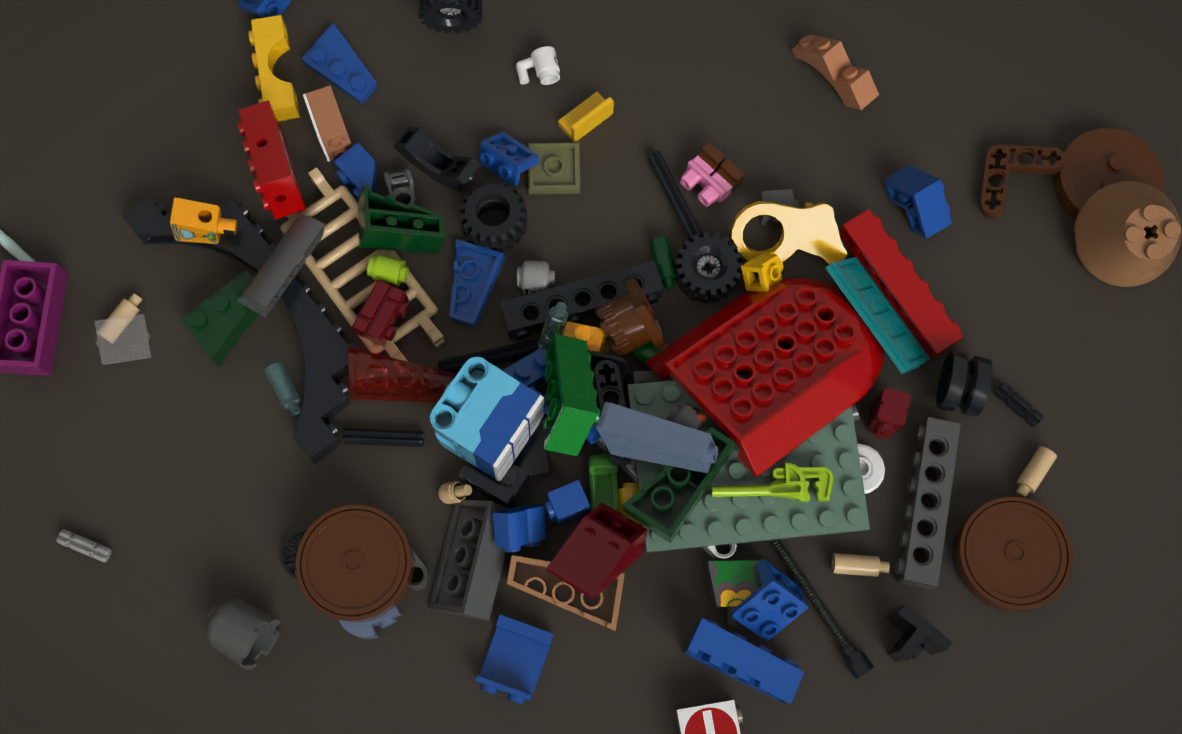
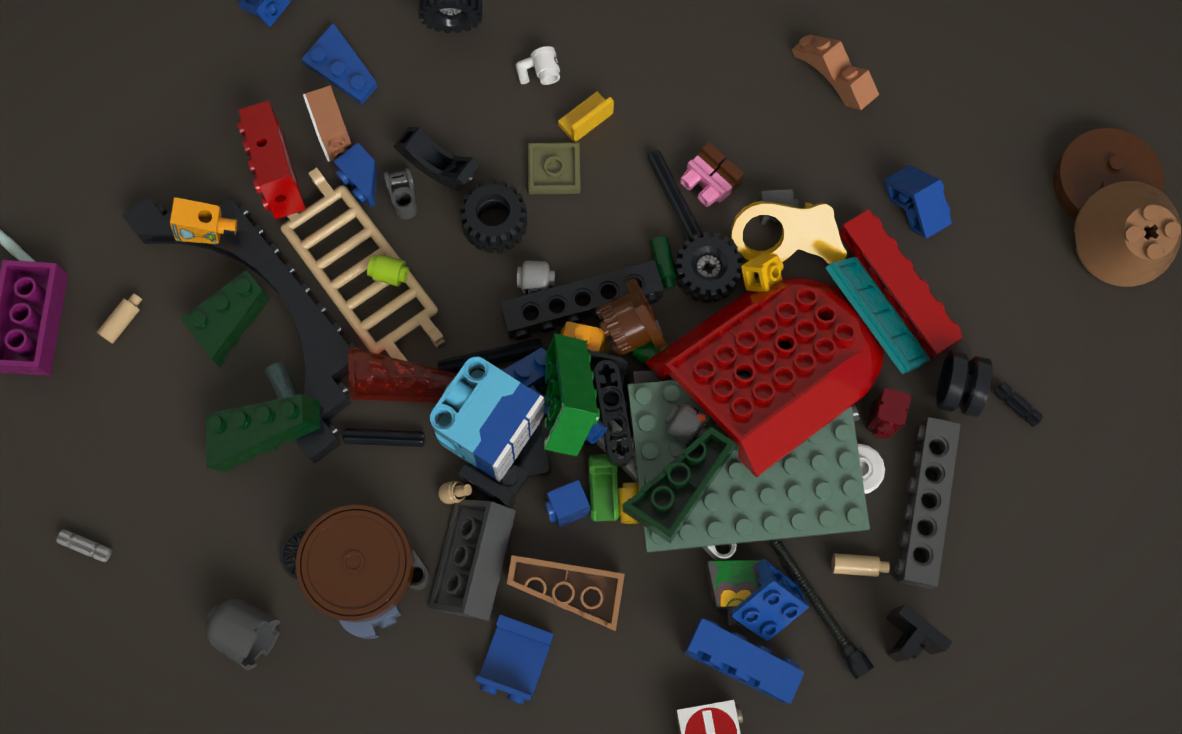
(122, 339): clear piece -> none
(250, 430): none -> dark green wedge
(270, 42): yellow arch -> none
(282, 265): dark grey brick -> none
(381, 313): dark red brick -> none
(397, 226): dark green wedge -> none
(474, 279): blue wing -> none
(506, 157): blue bracket -> none
(520, 527): blue brick -> none
(554, 324): clear light blue cylinder -> none
(598, 550): dark red slope -> none
(655, 439): sand blue slope -> none
(788, 484): lime piece -> none
(1010, 163): reddish brown beam -> none
(1013, 554): reddish brown brick -> none
(1035, 471): tan cylinder -> none

